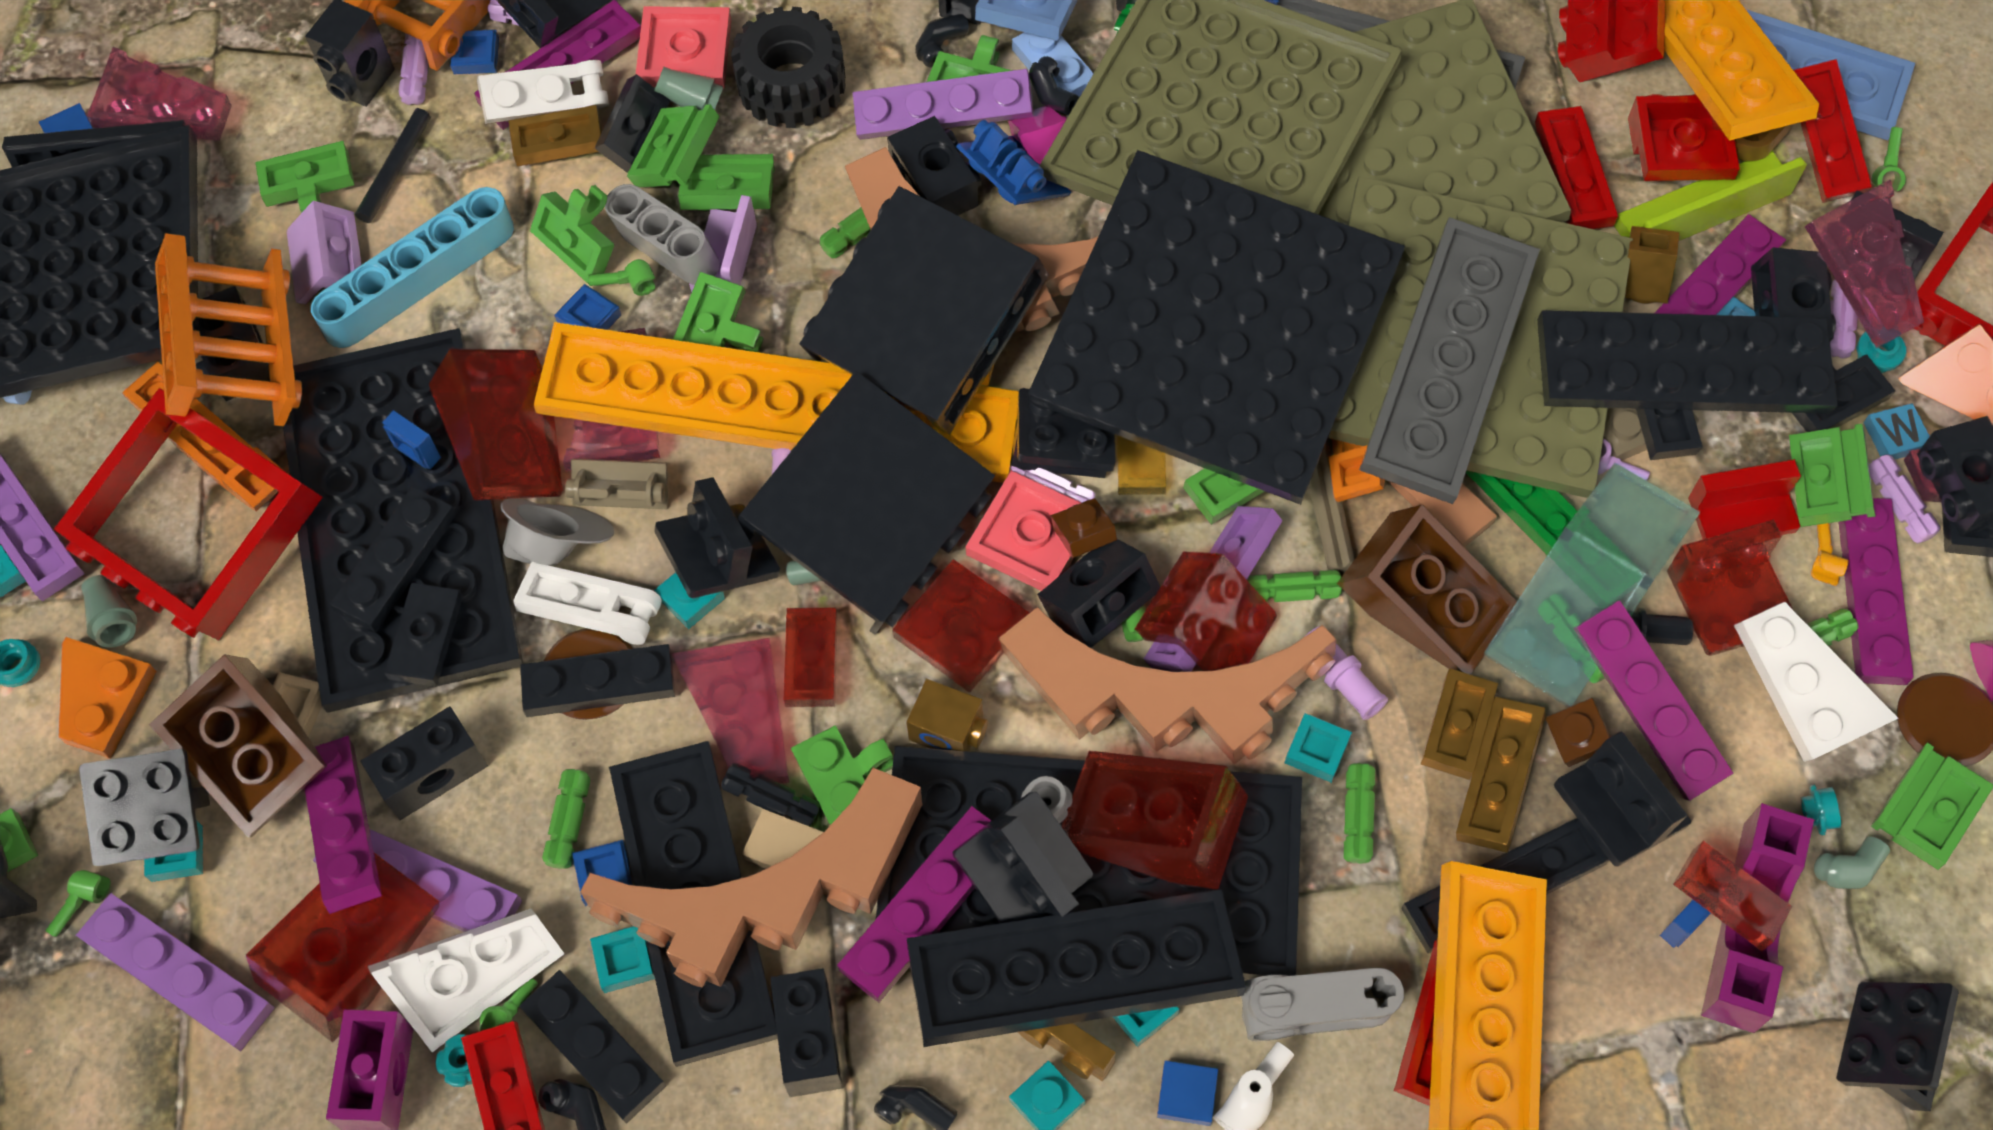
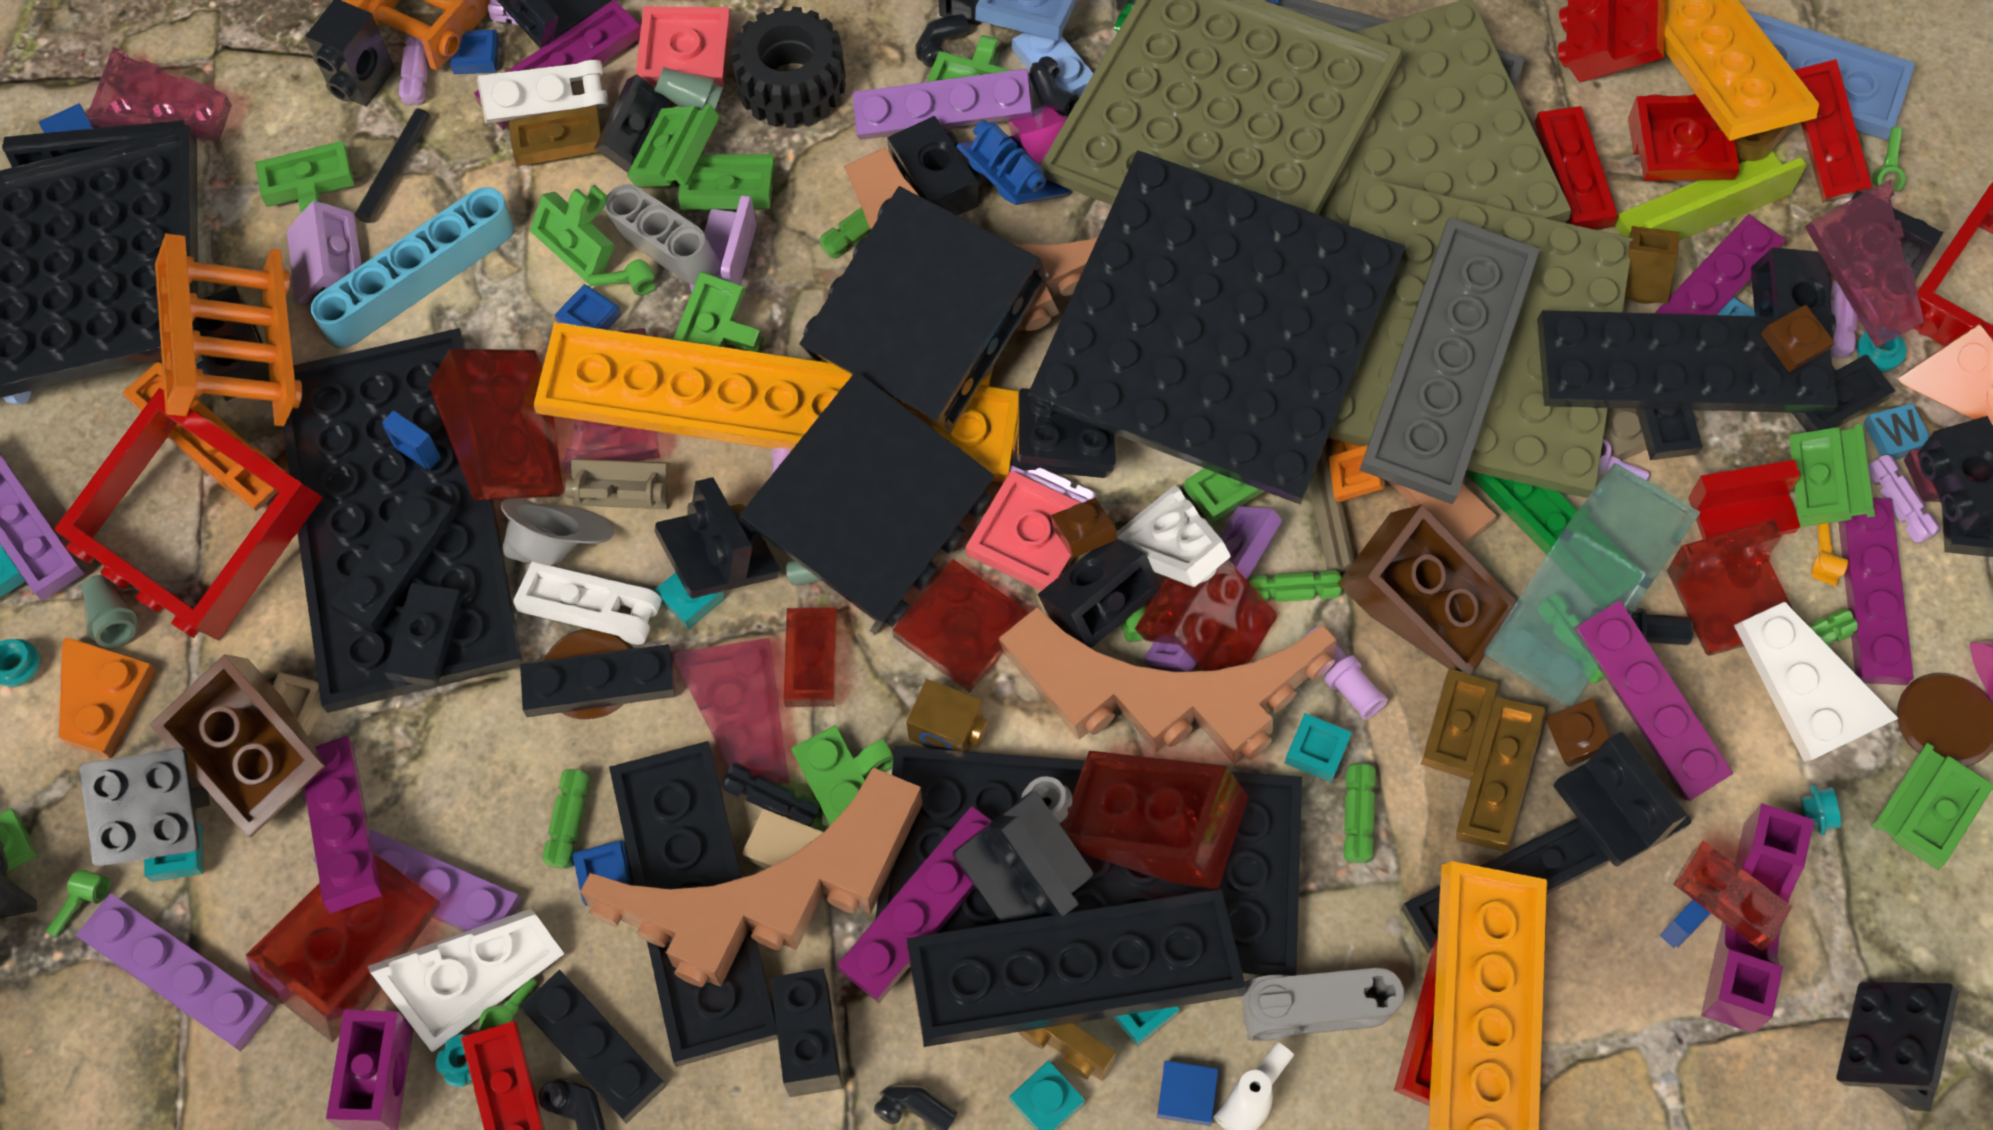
(424, 763): black brick -> none
(621, 959): teal plate -> none
(1140, 469): clear yellow tile -> none
(1176, 539): none -> white wing
(1797, 338): none -> reddish brown plate
(1855, 870): sand green arm -> none

